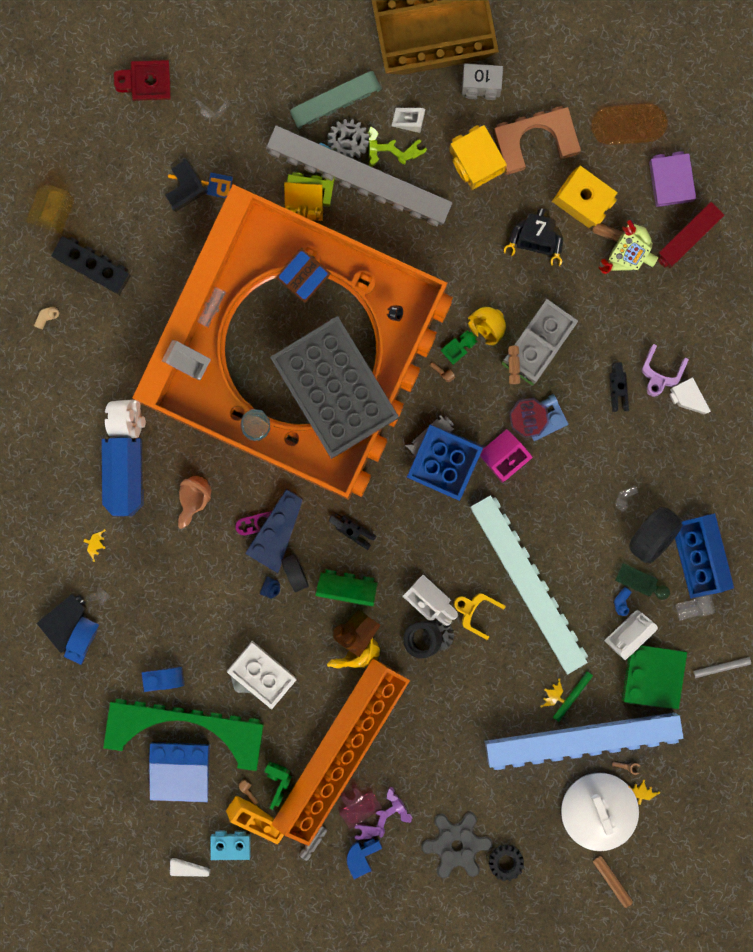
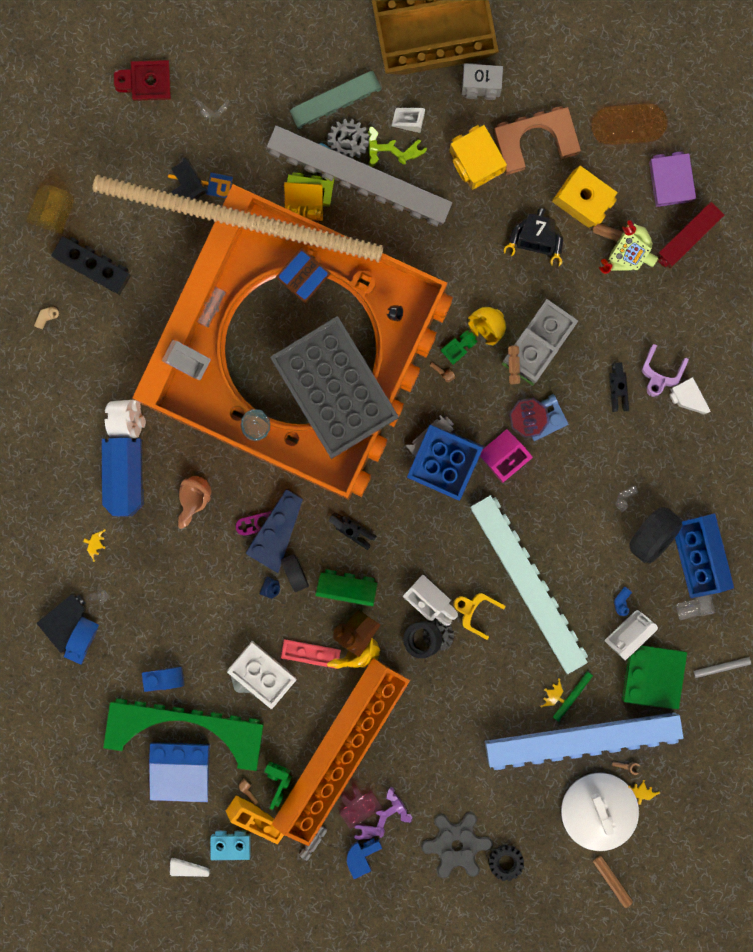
(237, 218): none -> tan piece
(309, 653): none -> coral tile
(641, 582): clear green plate -> none

